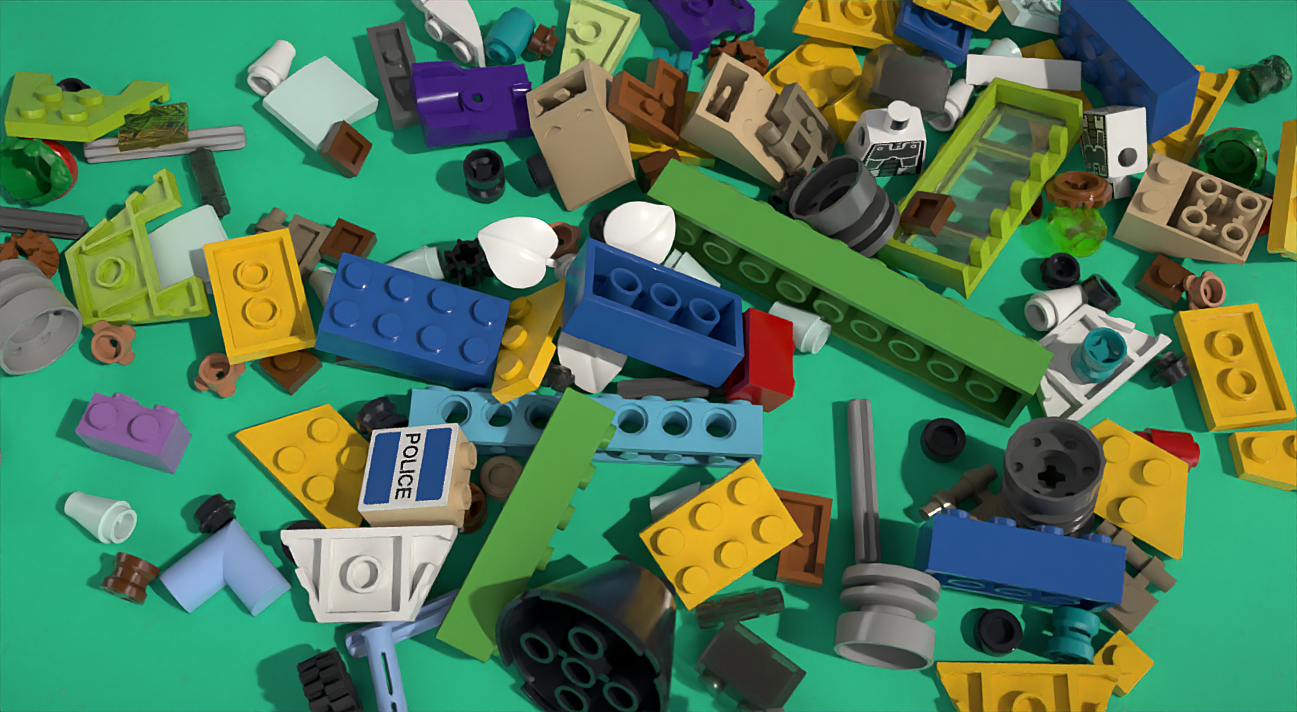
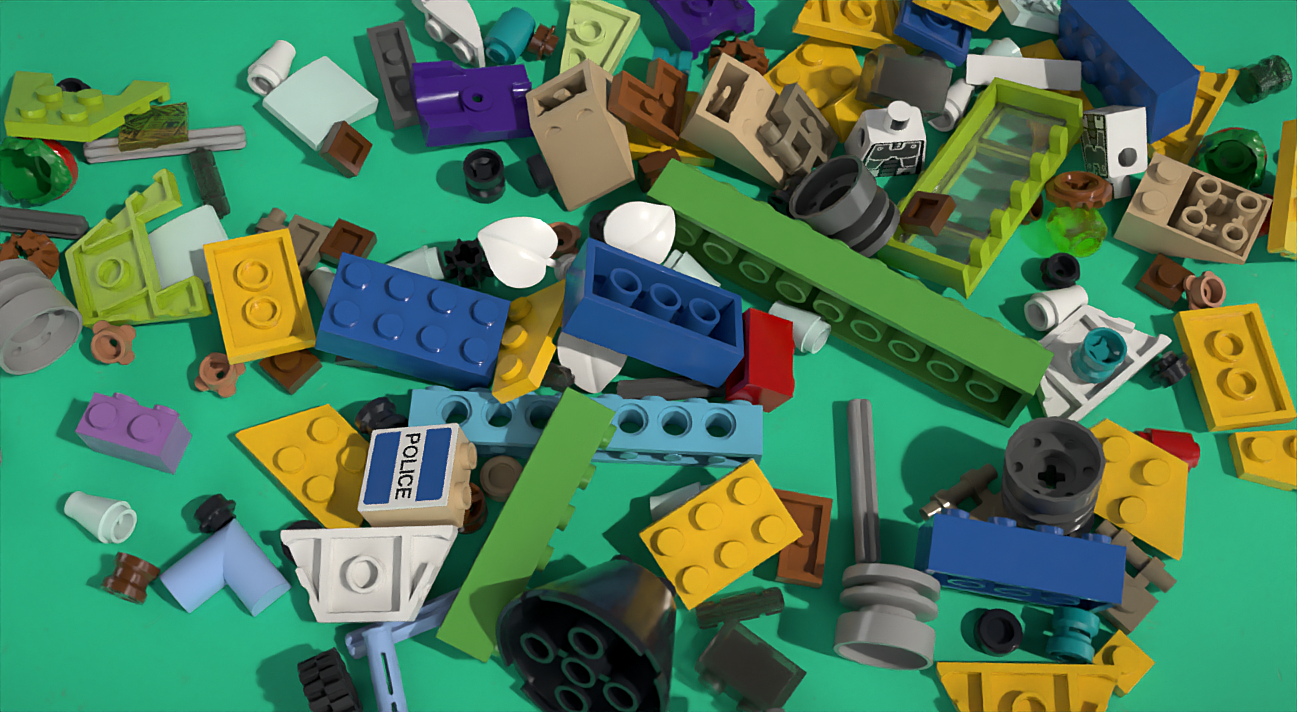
(942, 440): black tile -> none
(1101, 293): black tile -> none

